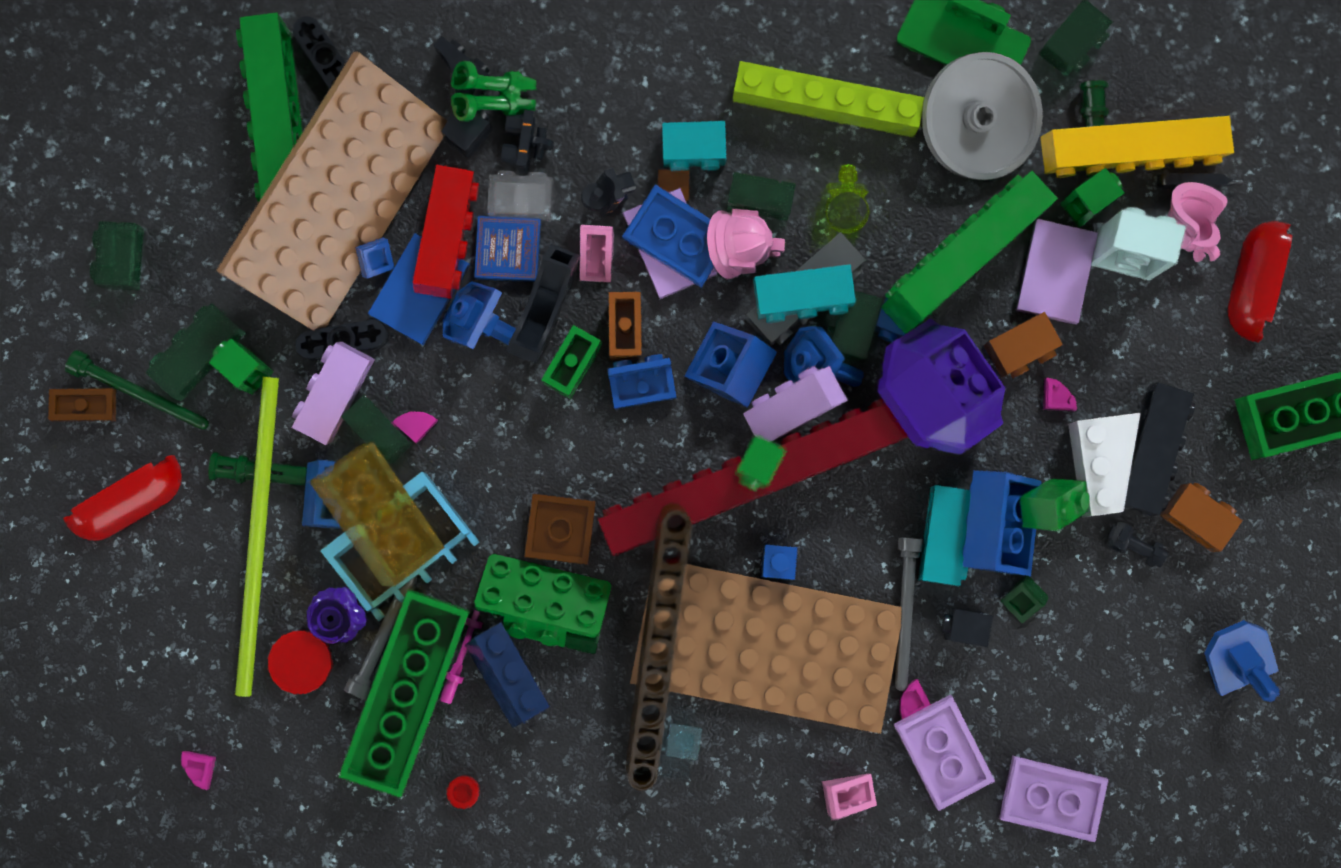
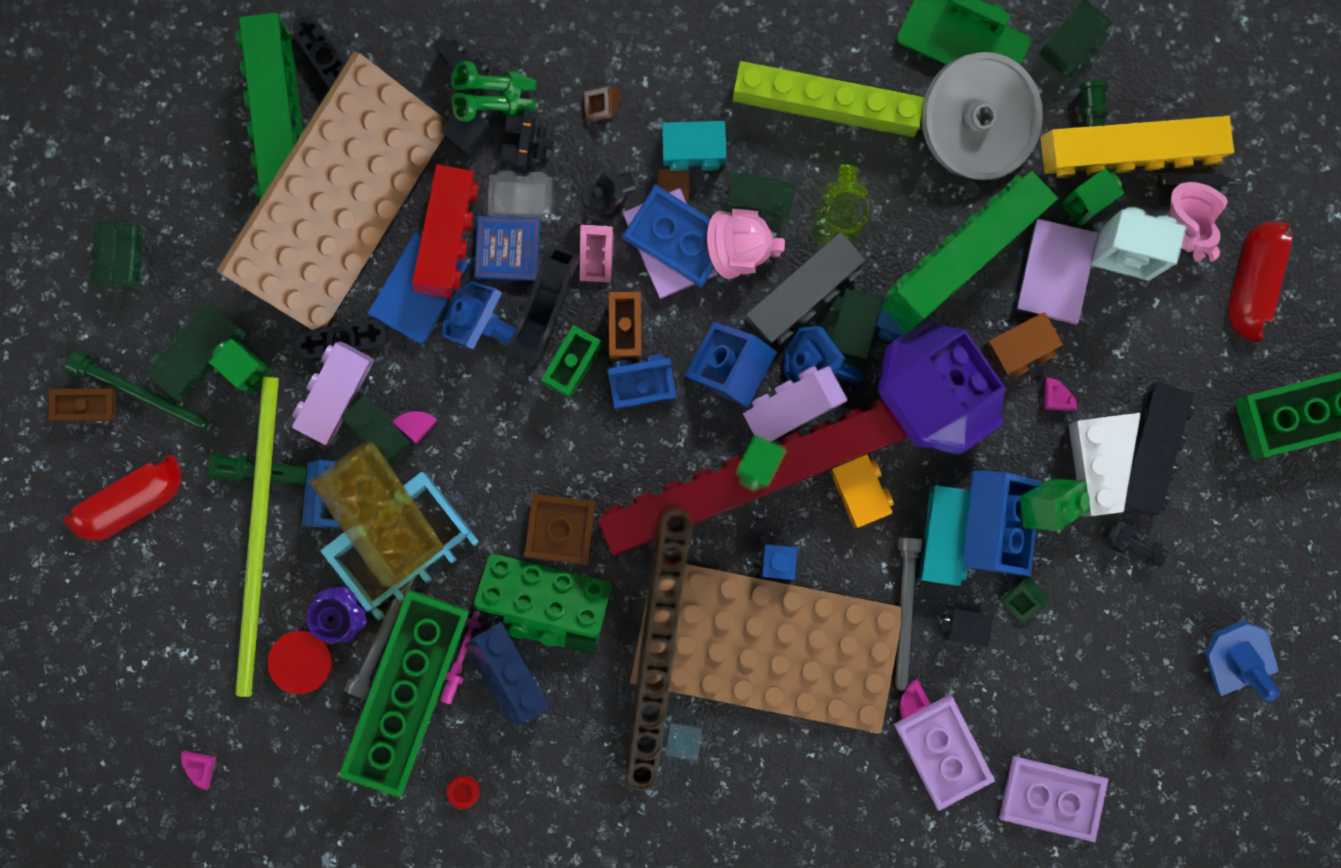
(374, 258): blue tile -> none
(601, 103): none -> reddish brown slope
(804, 293): teal brick -> none
(849, 795): bright pink slope -> none
(861, 491): none -> light orange brick
(1202, 517): dark orange brick -> none

